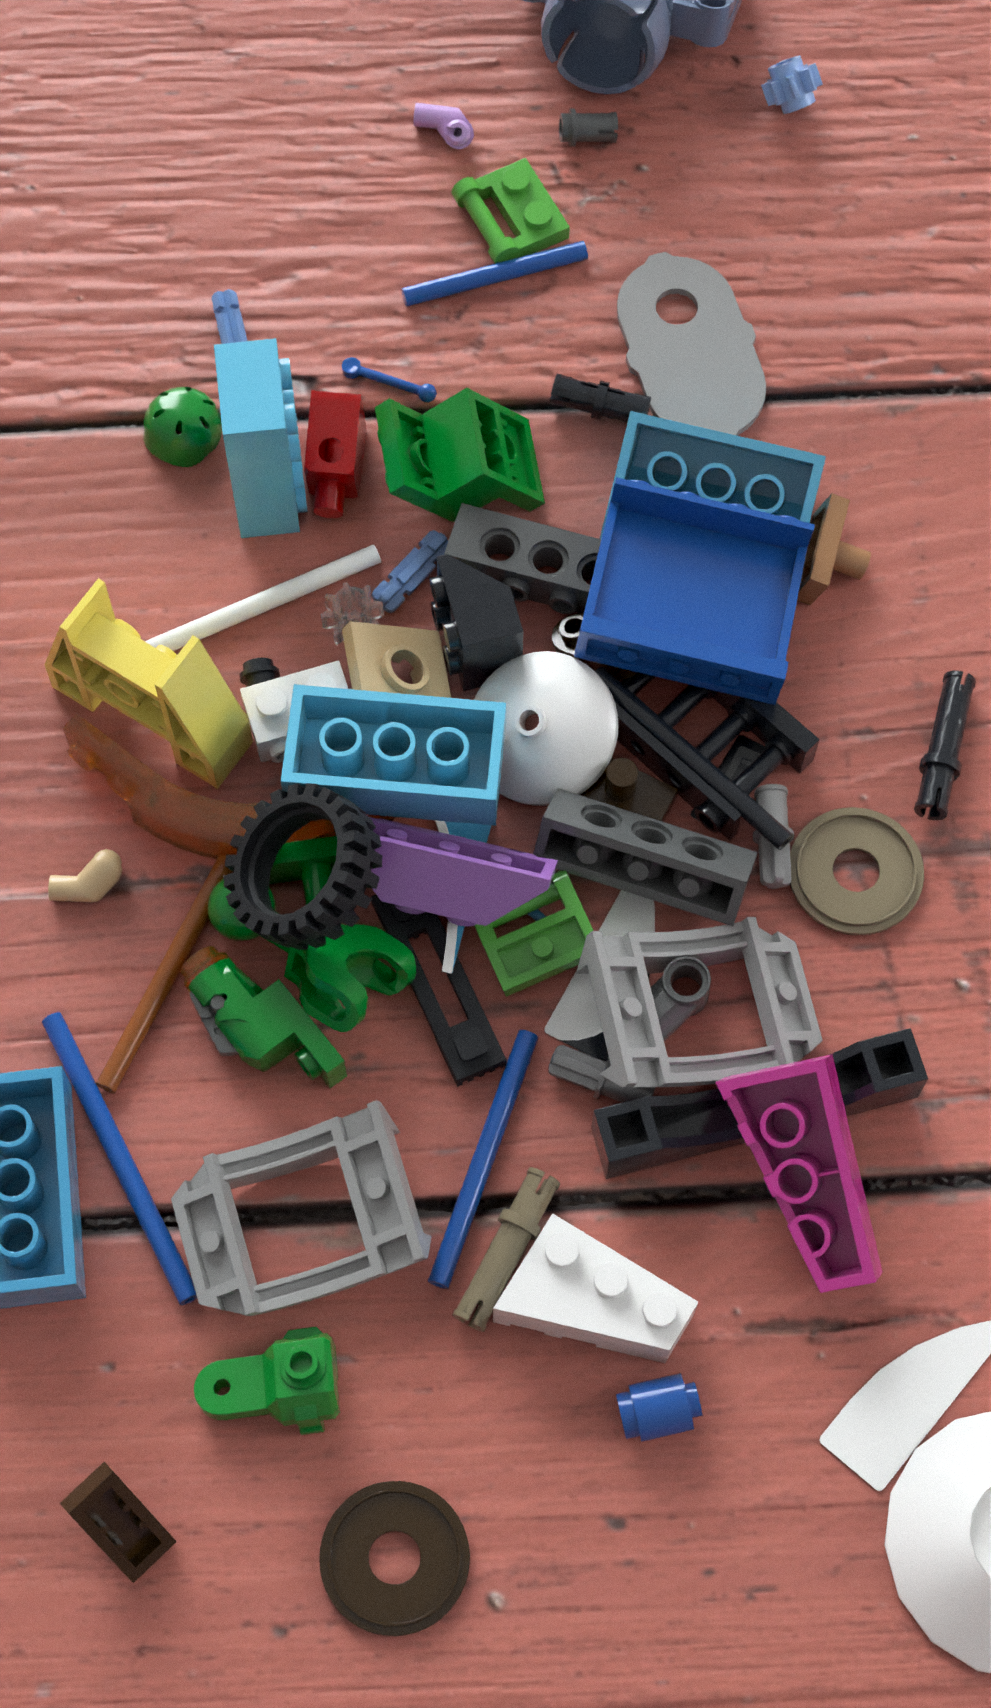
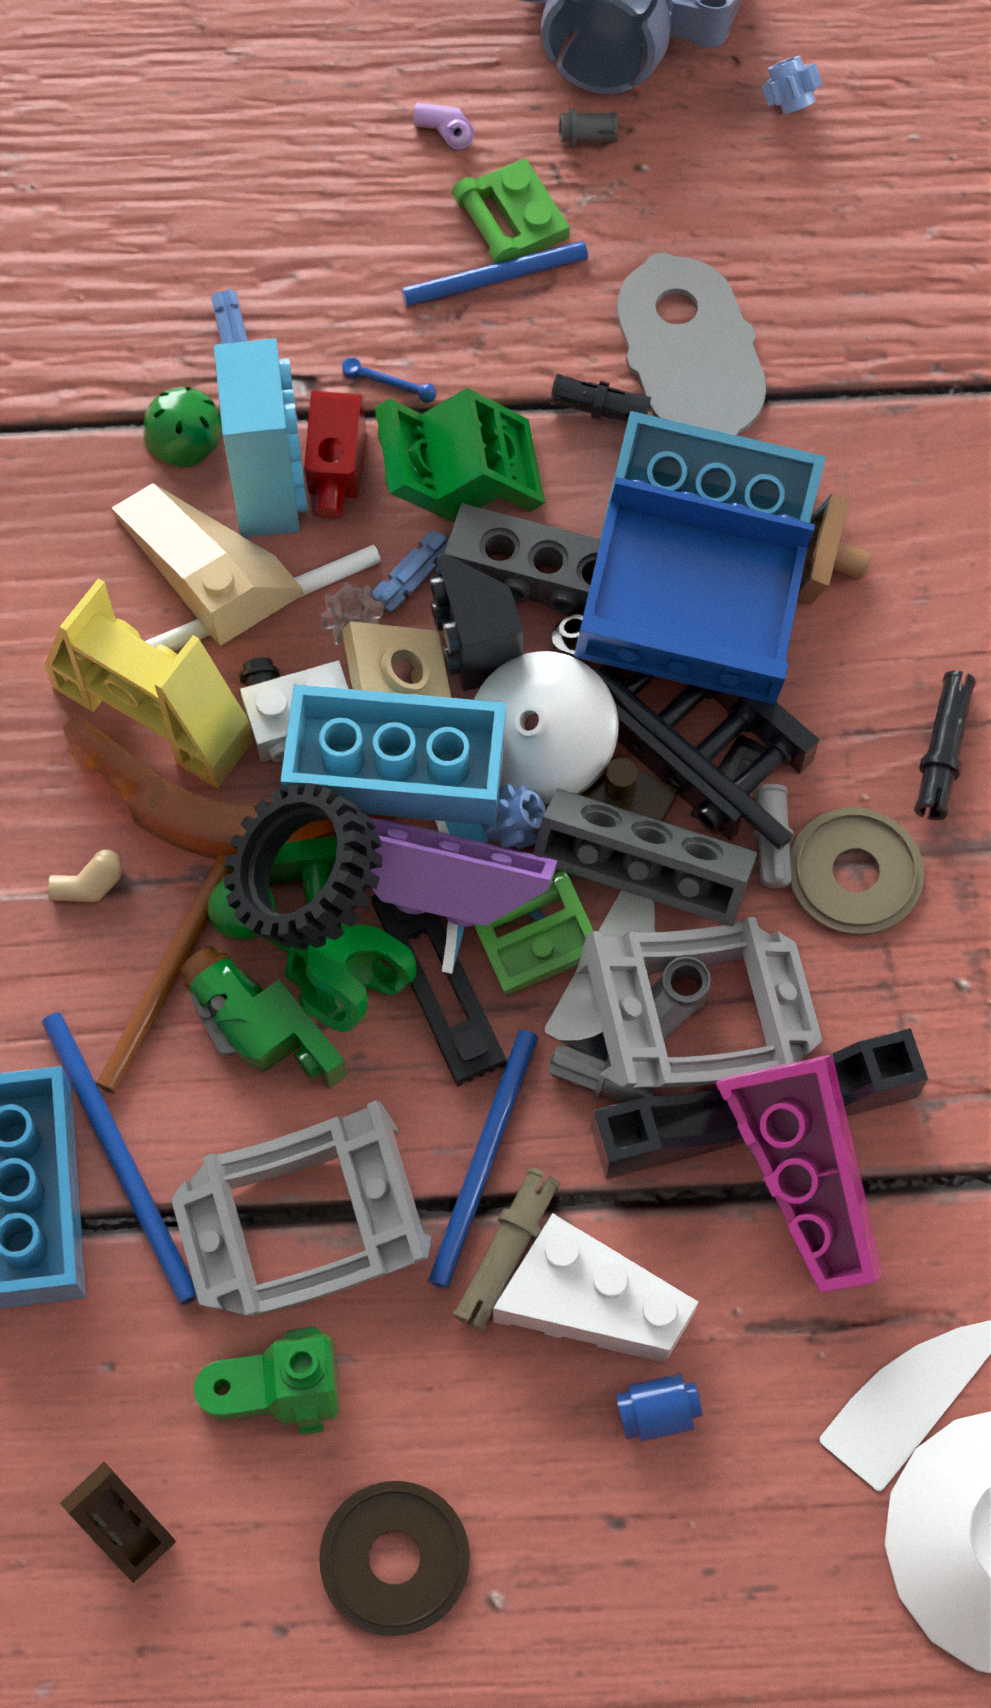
(210, 566): none -> tan wedge
(517, 817): none -> light blue gear

